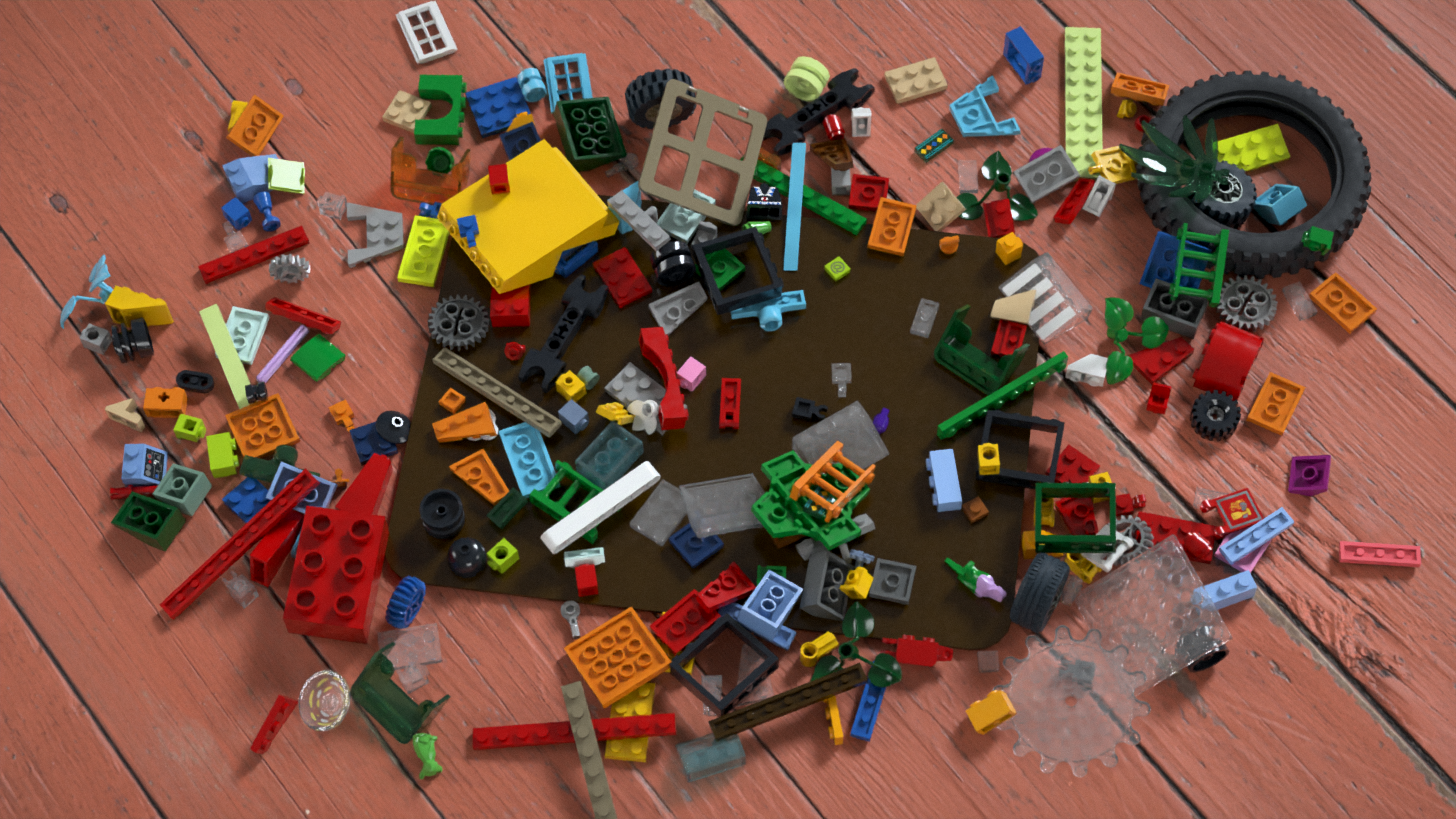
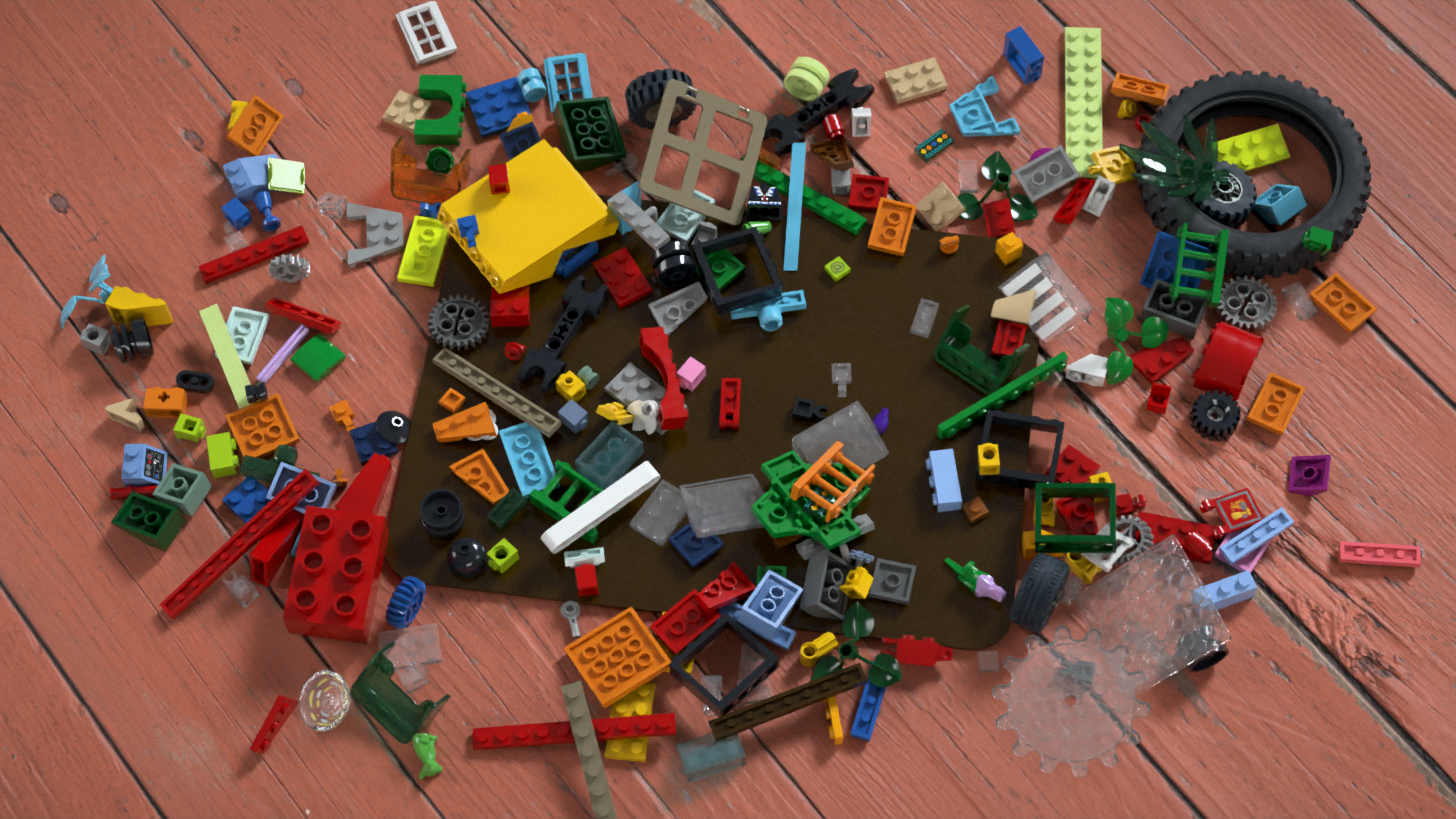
(990, 711): light orange brick -> none

